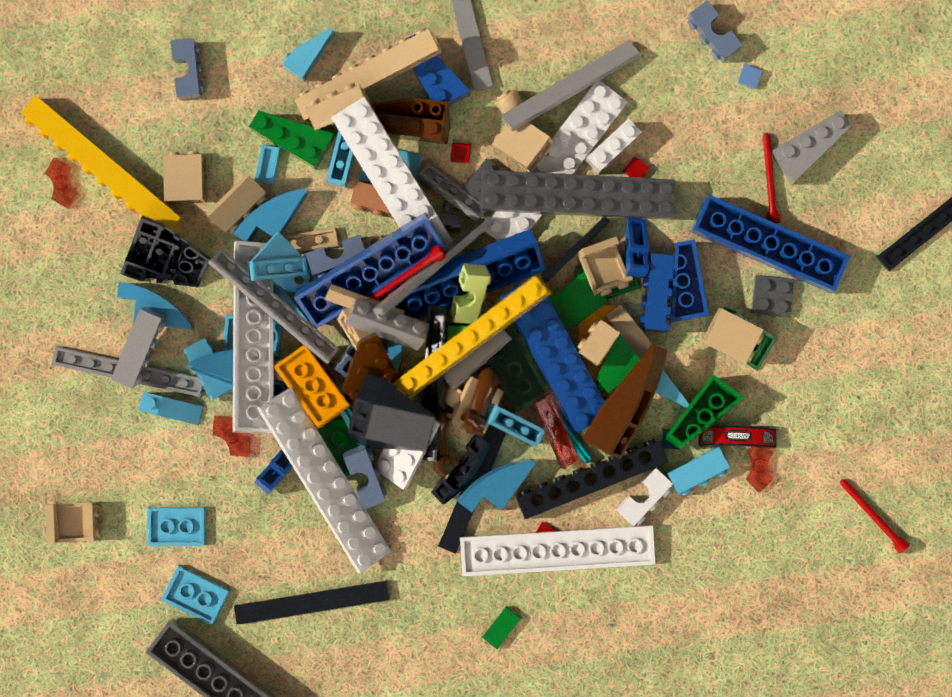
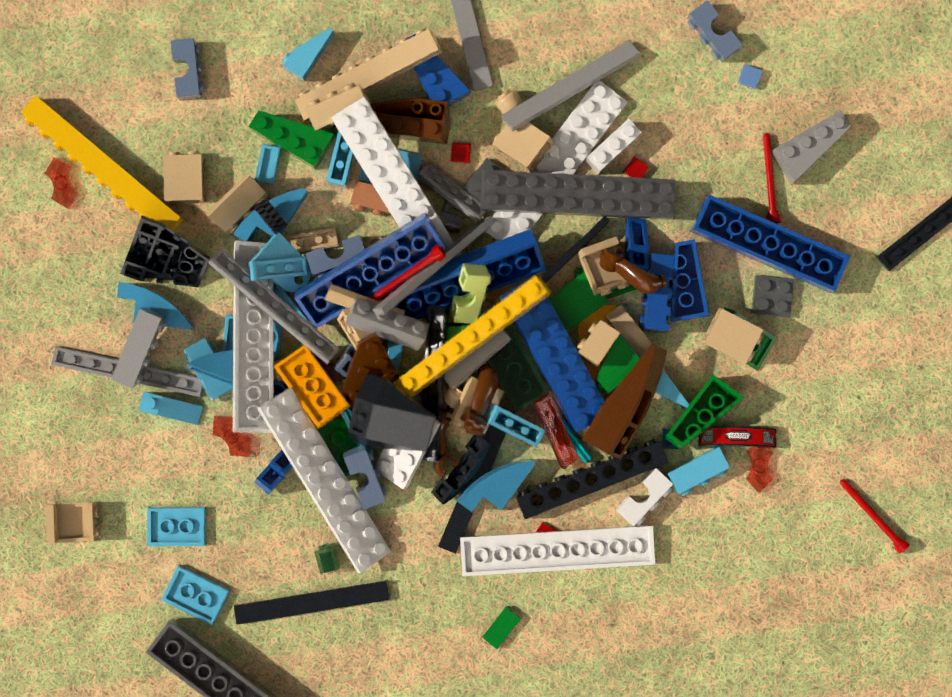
(270, 216): none -> black tyre
(327, 558): none -> clear green brick
(637, 277): none -> reddish brown piece

